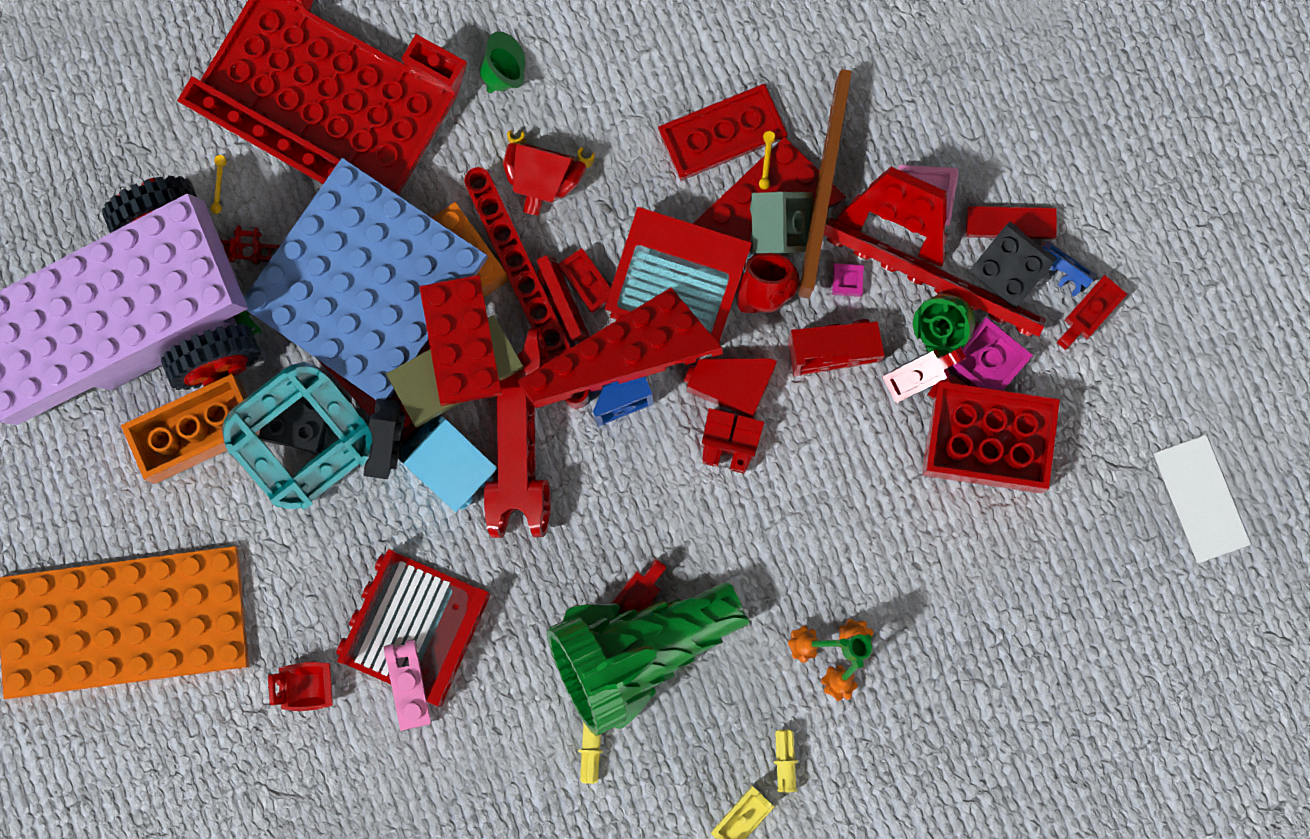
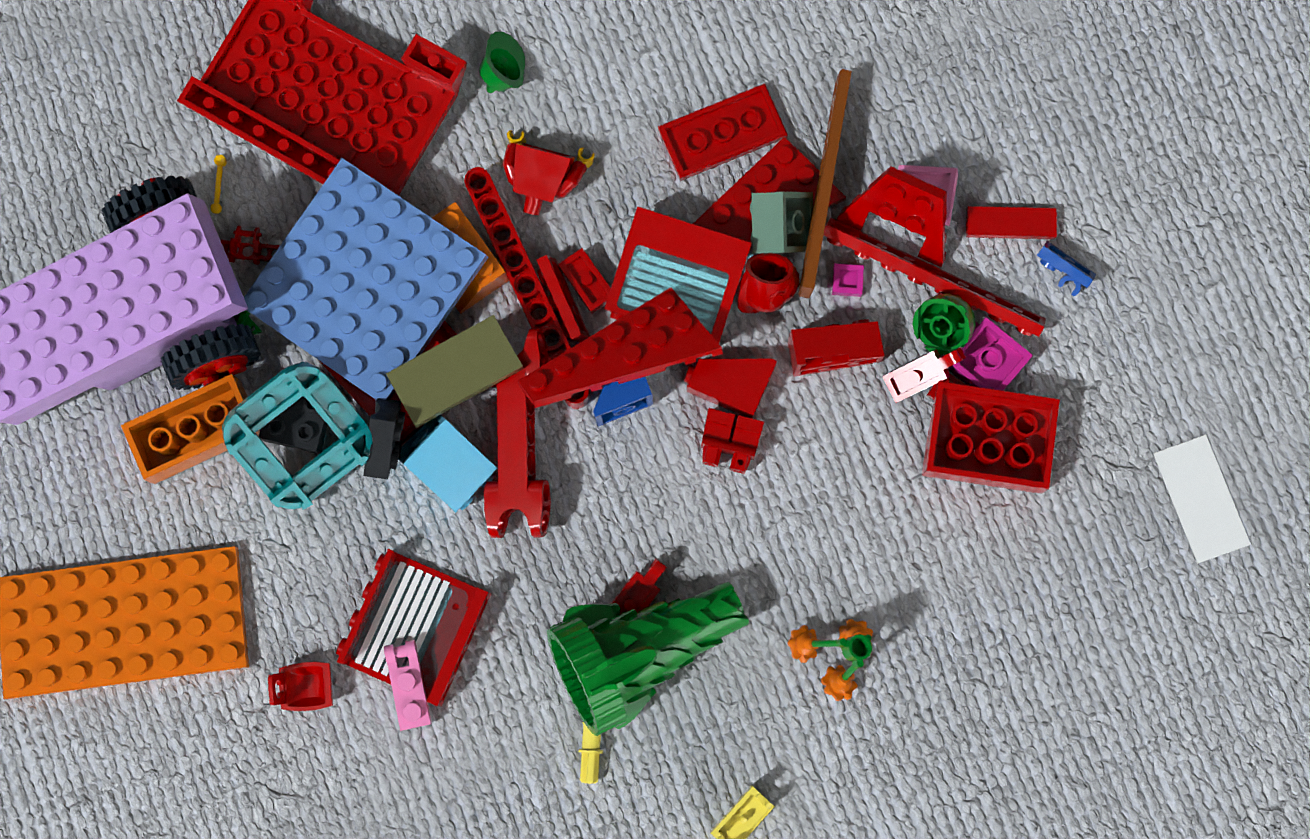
(460, 340): red plate -> none
(769, 138): yellow hinge -> none
(785, 760): light yellow axle -> none
(1012, 264): black brick -> none
(1092, 311): red plate -> none

